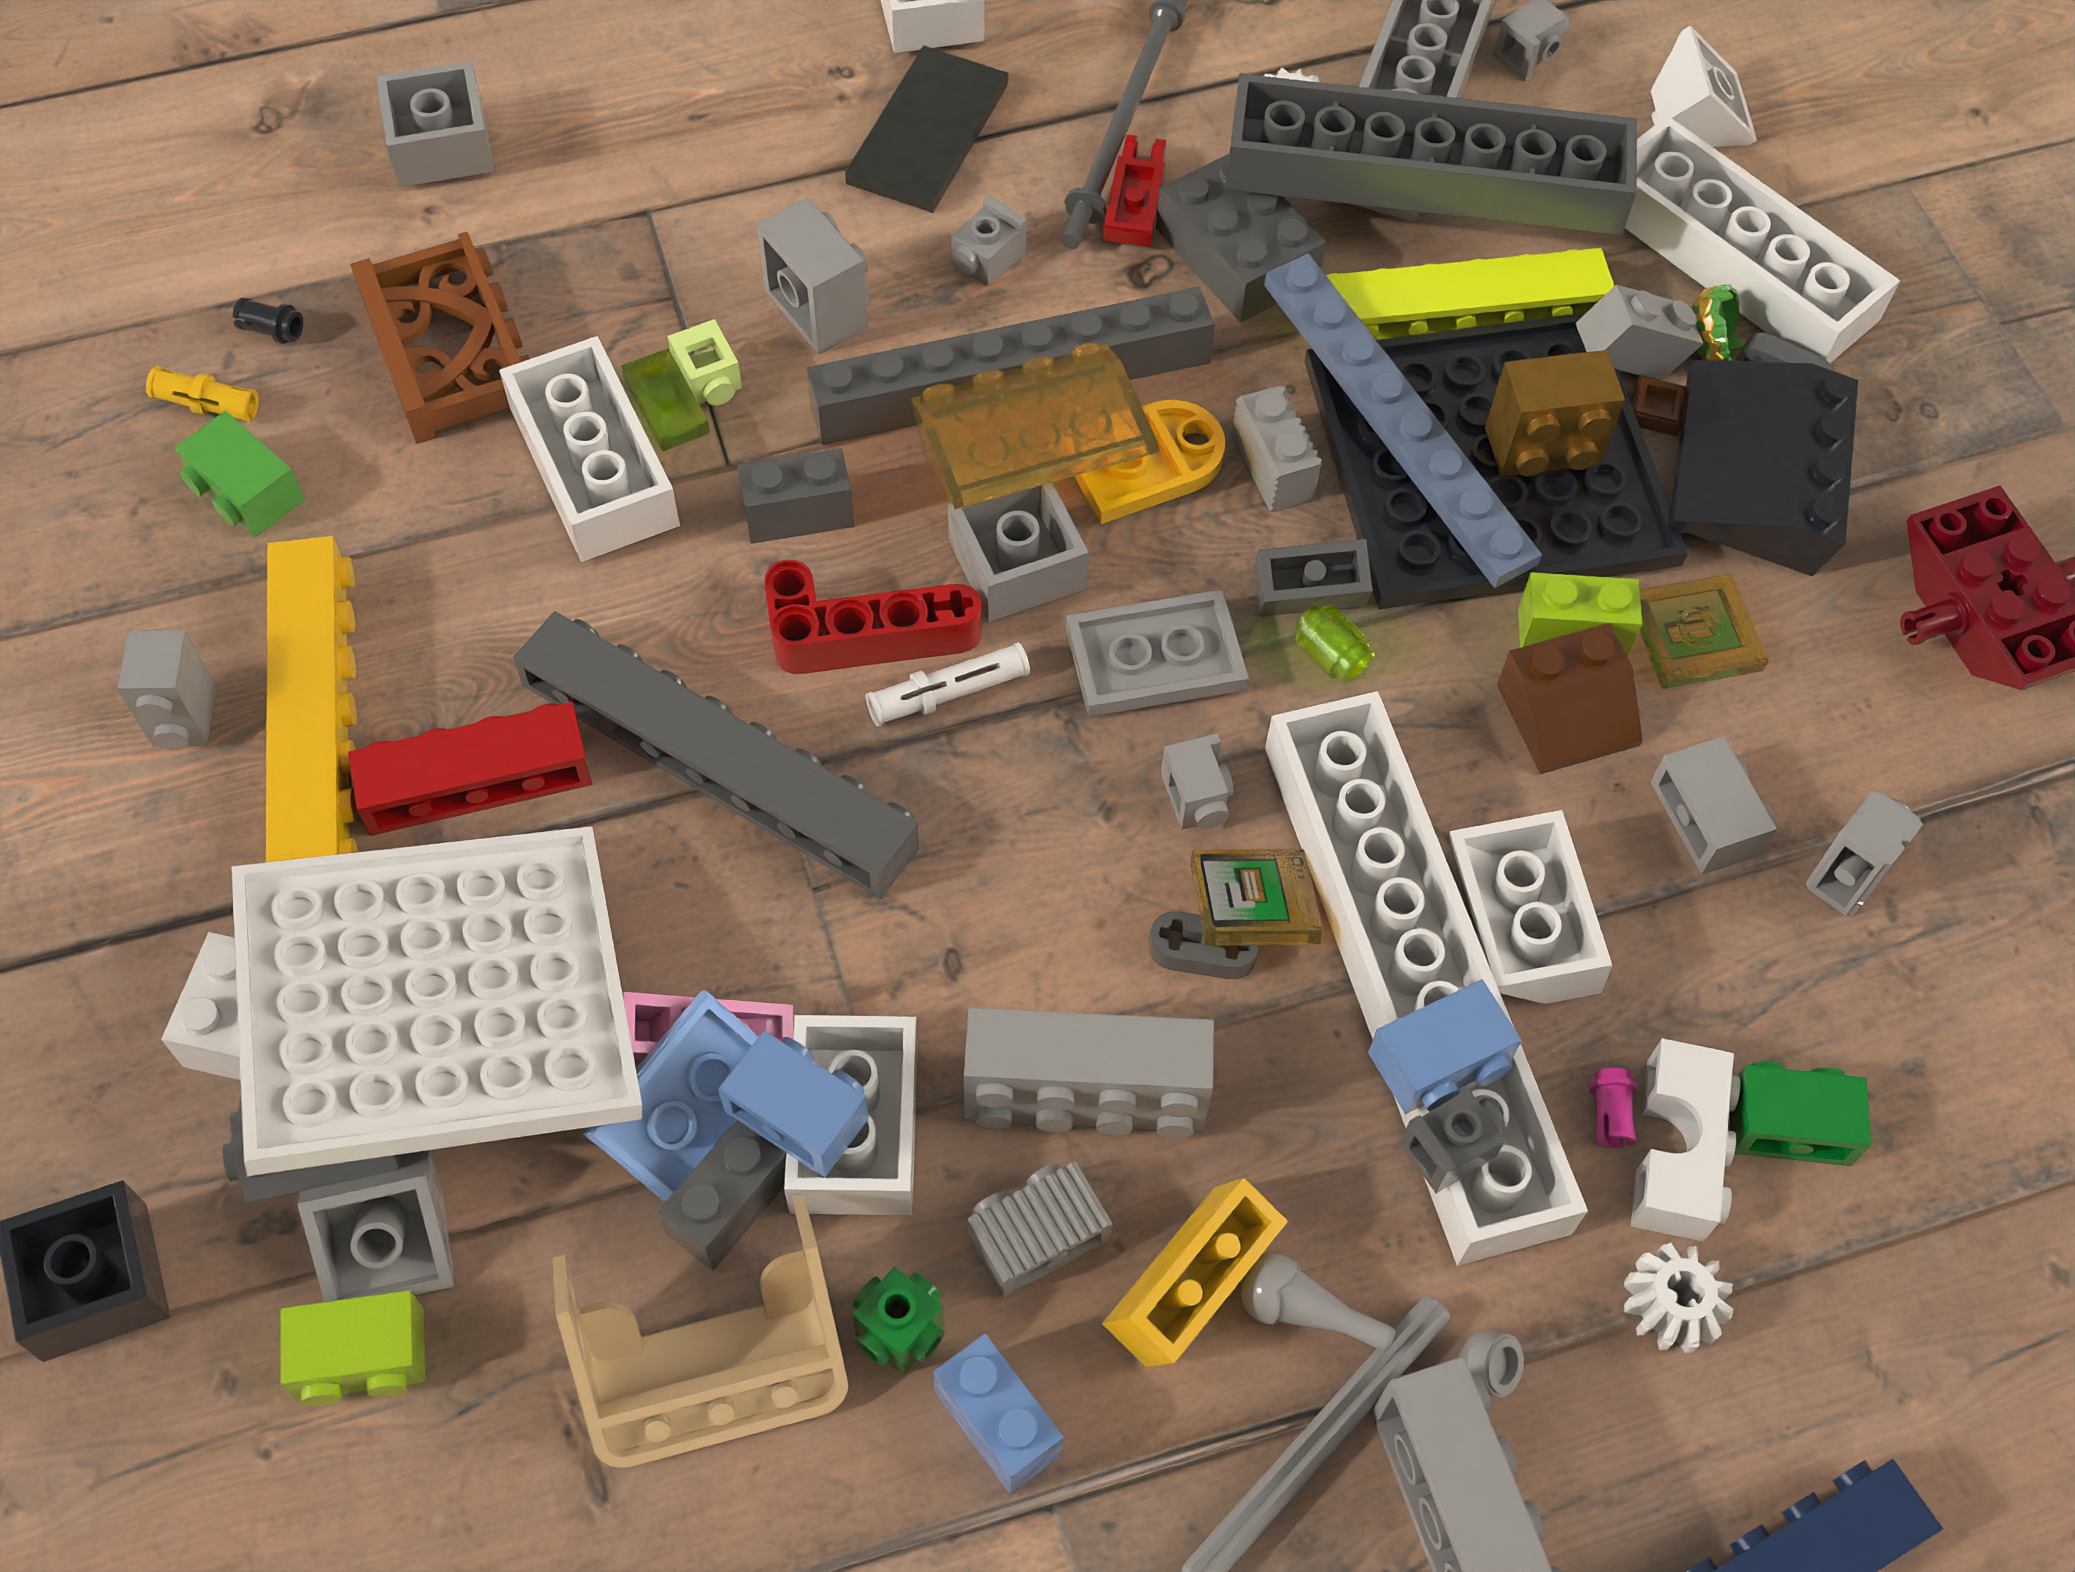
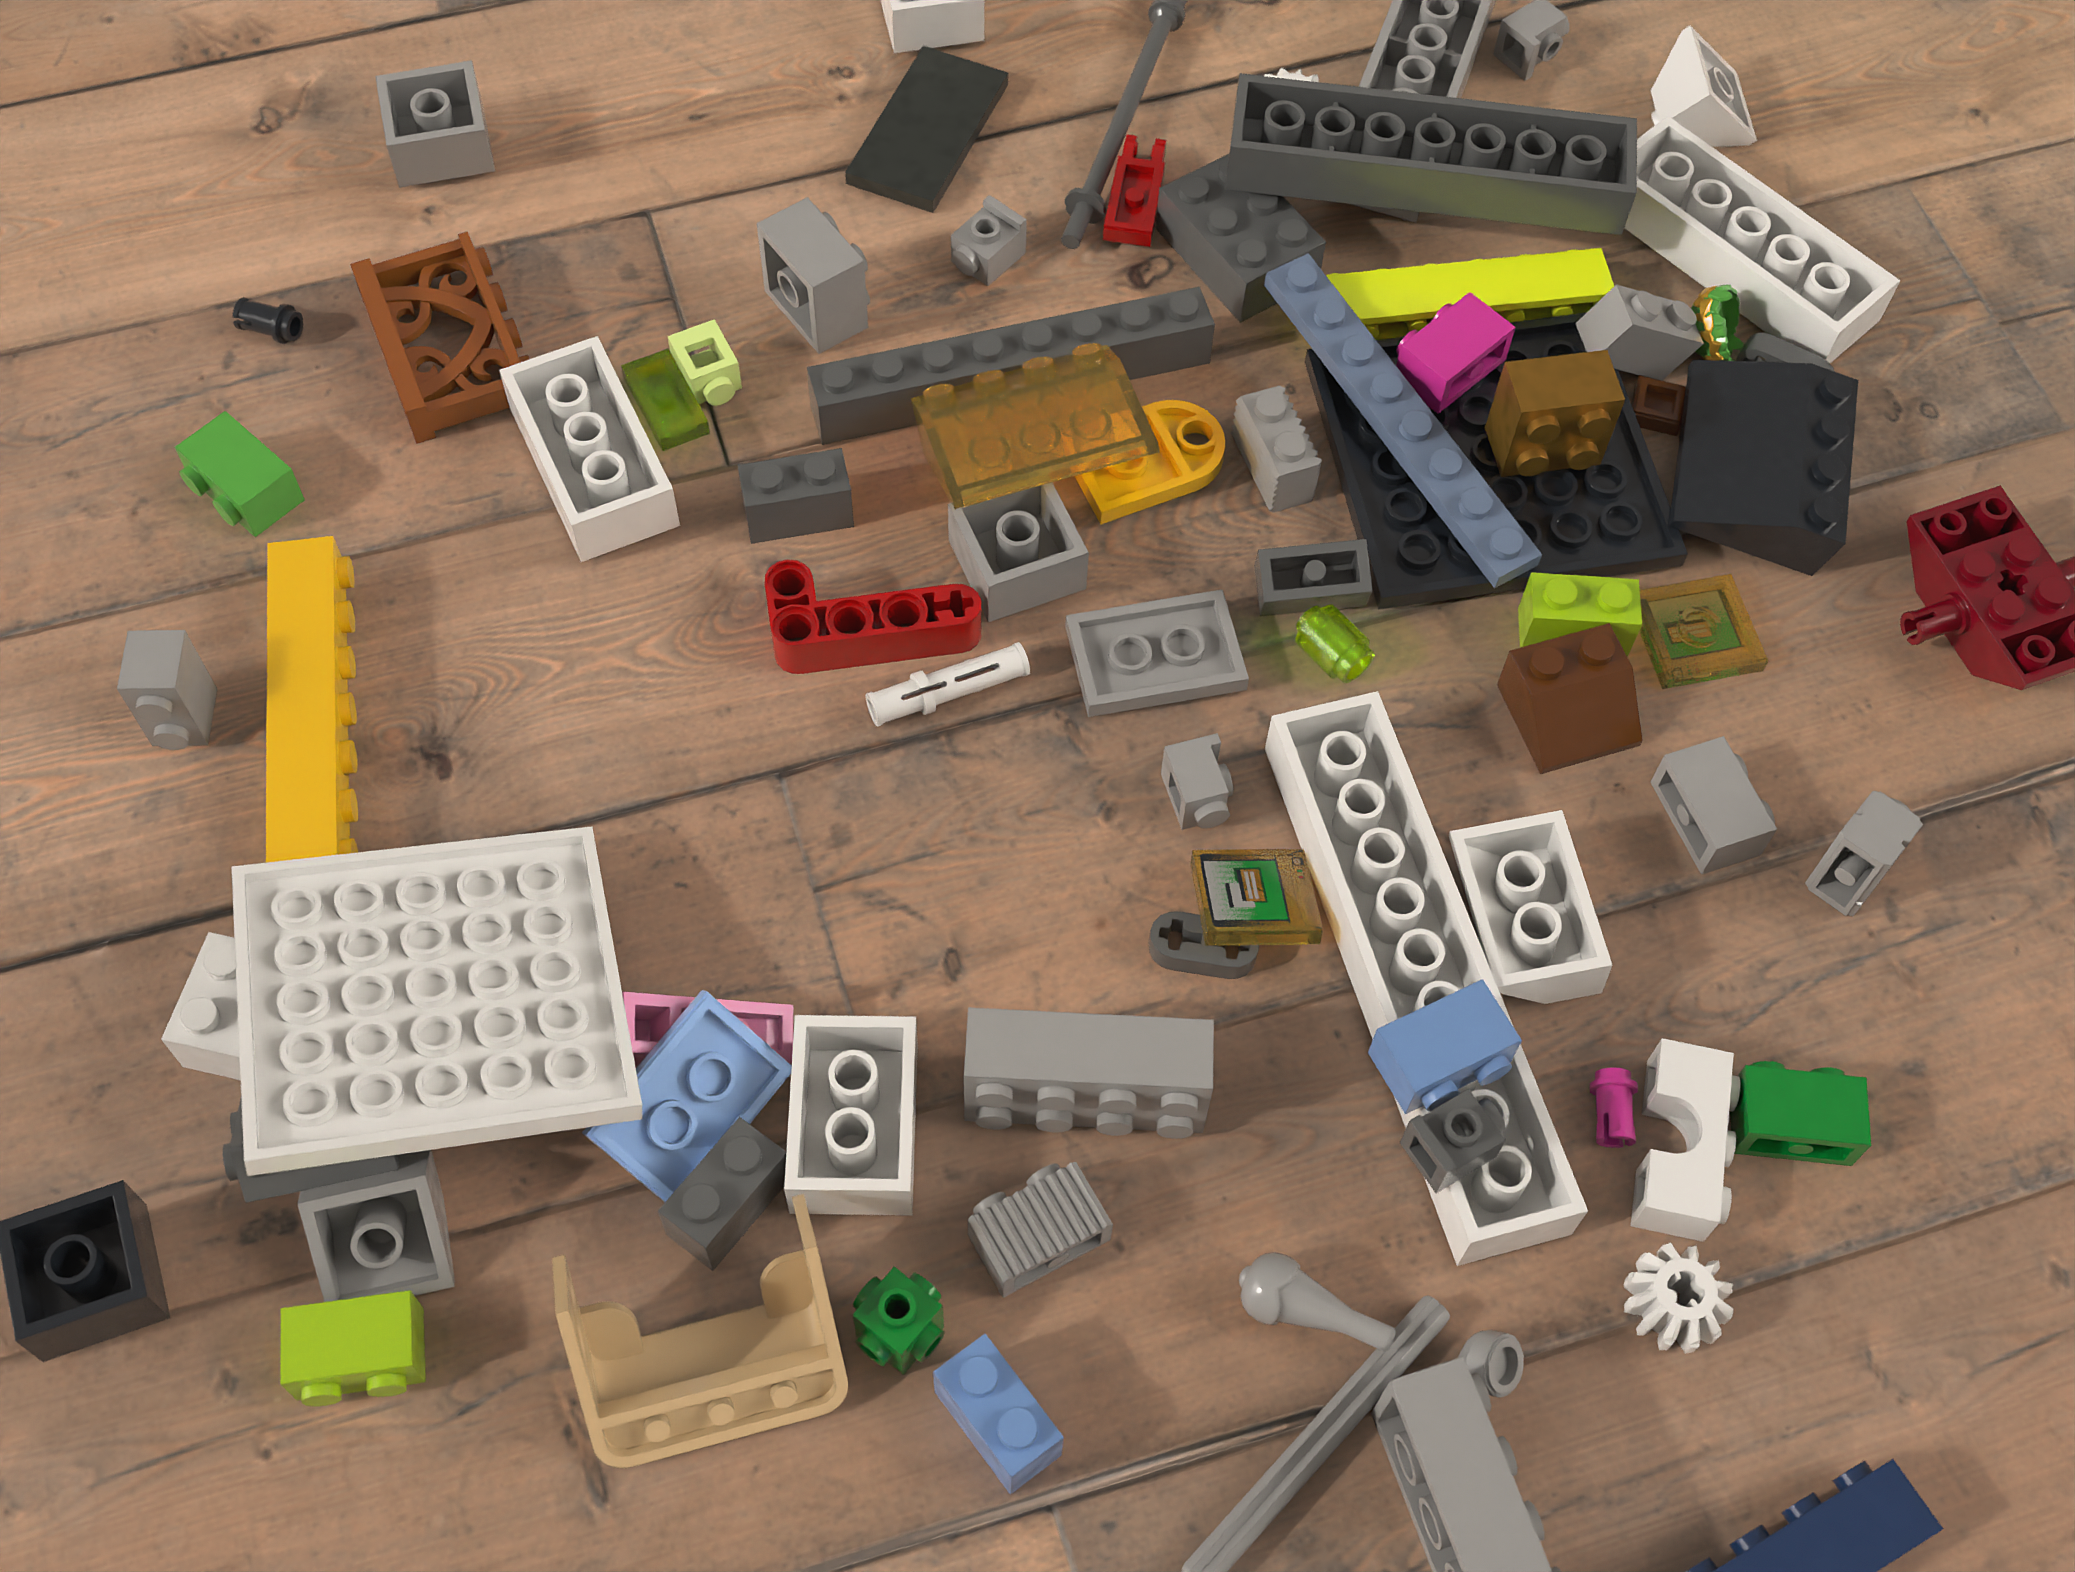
(202, 393): yellow pin -> none
(469, 768): red brick -> none
(720, 753): dark grey brick -> none
(795, 1102): medium blue brick -> none
(1195, 1273): yellow brick -> none
(1454, 351): none -> dark pink brick

